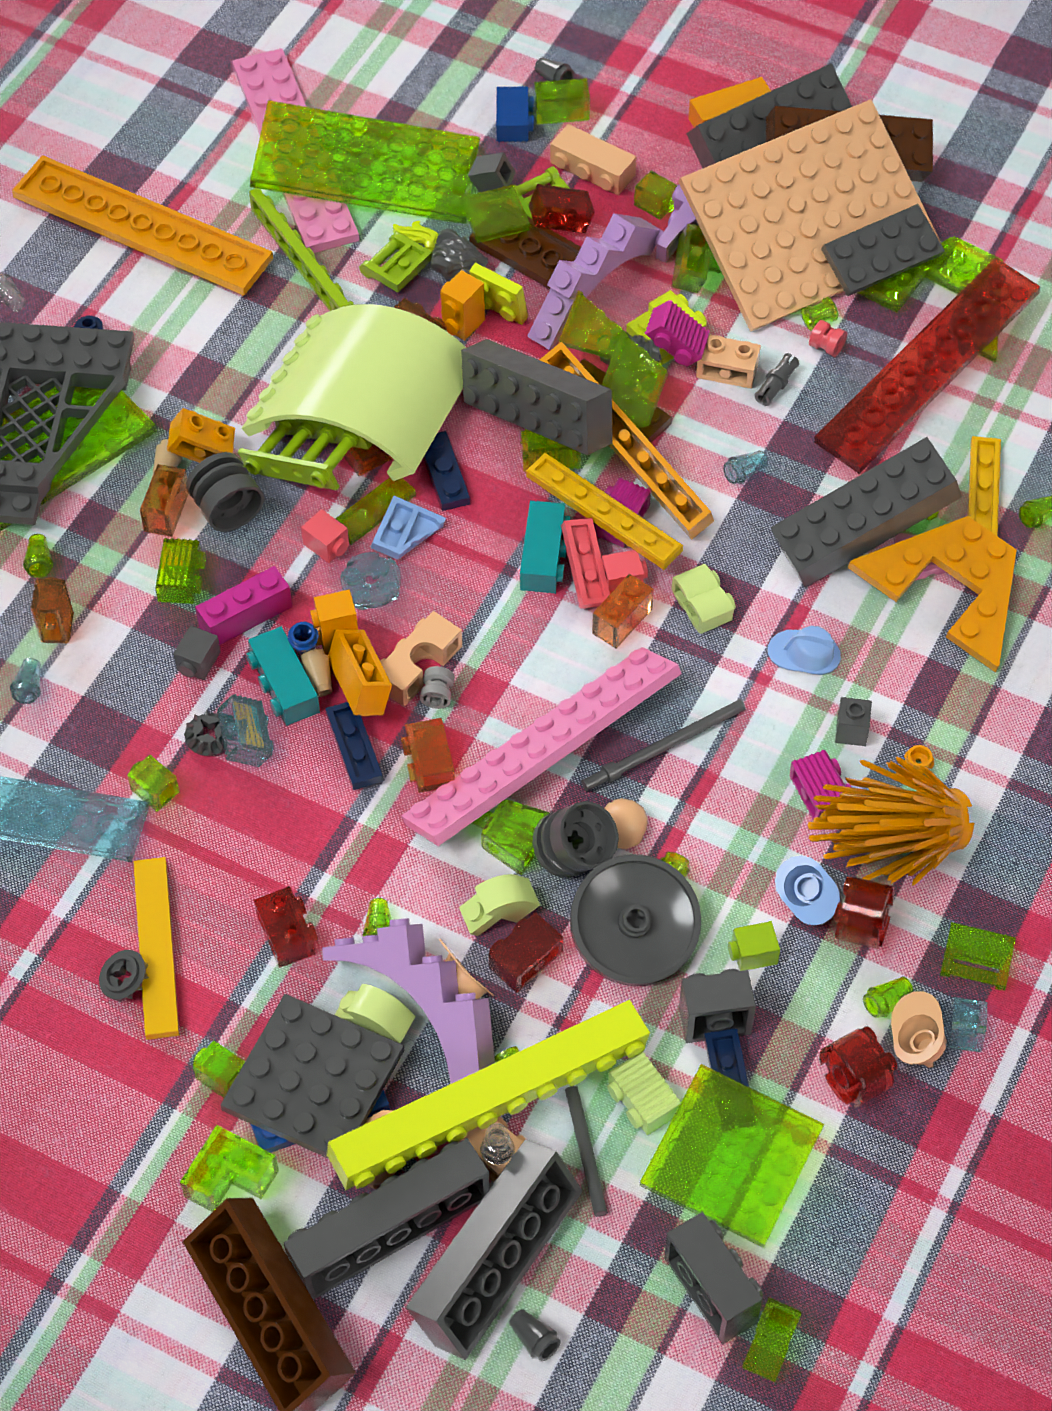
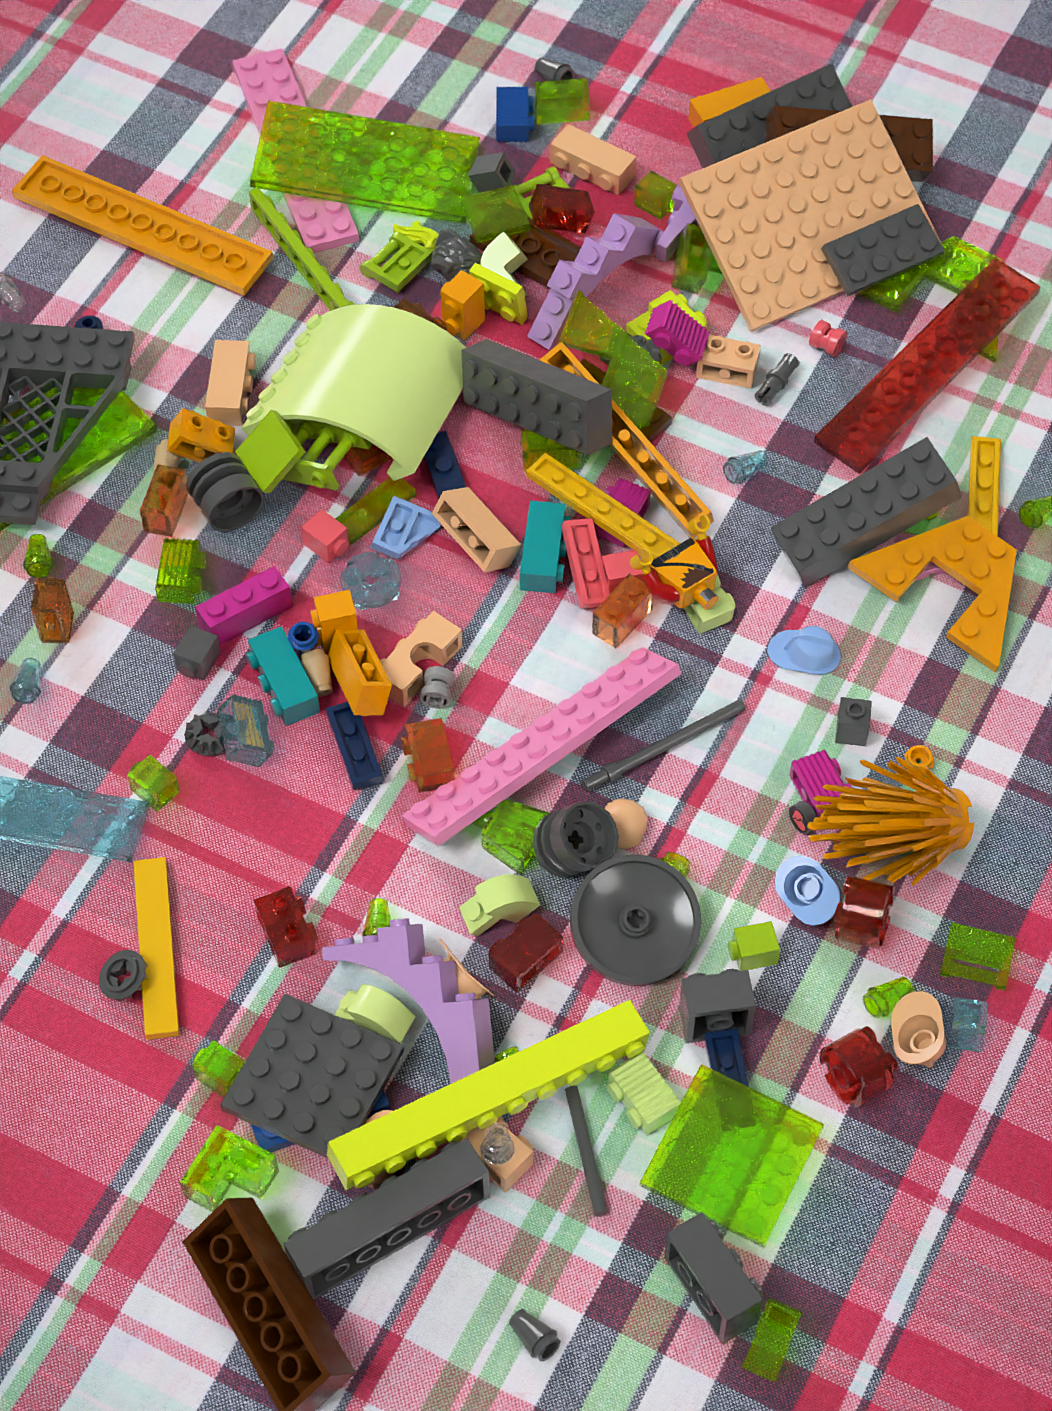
(230, 382): none -> light nougat brick
(270, 451): none -> lime tile
(476, 529): none -> light nougat brick
(494, 1249): dark grey brick -> none
(503, 257): none -> yellowish green brick
(684, 572): none -> torso
(800, 815): none -> tile
(822, 311): clear neon green bush -> none

